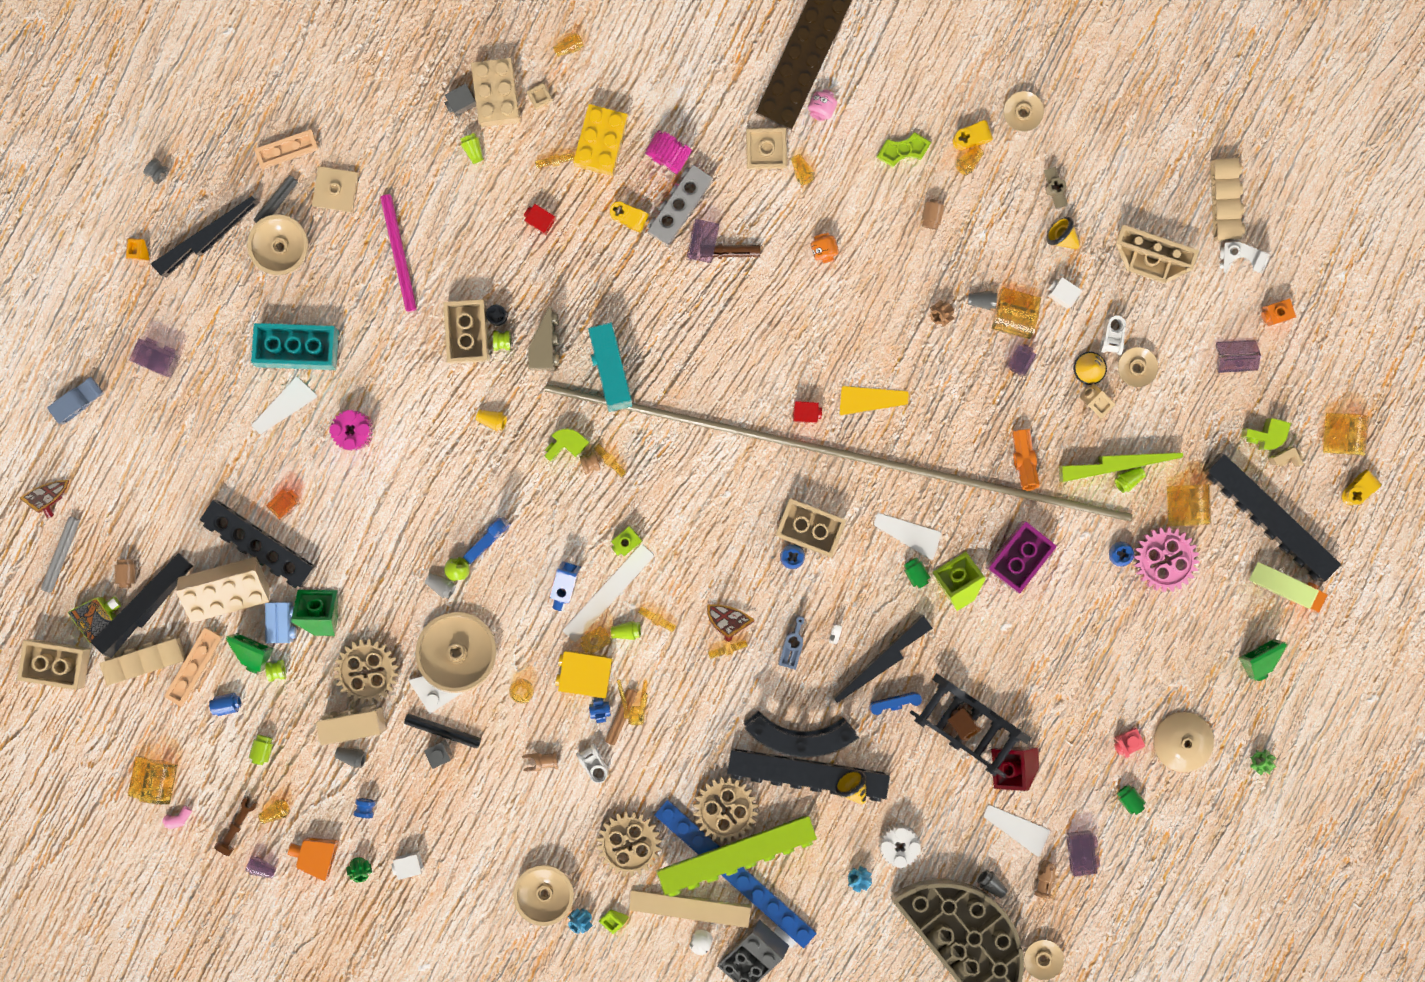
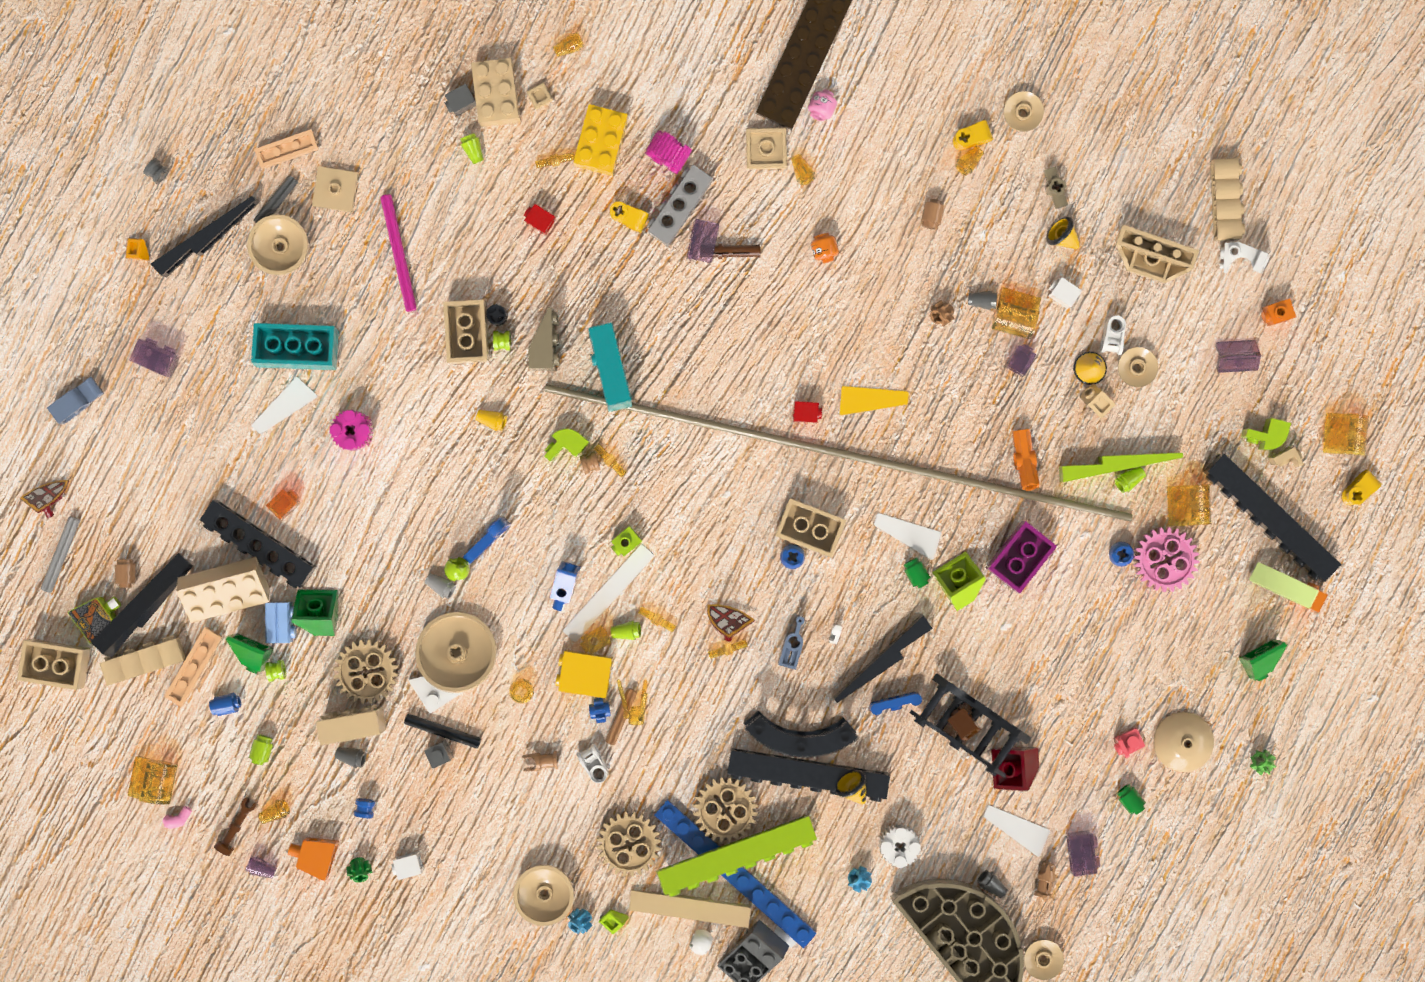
(913, 147): lime tile -> none

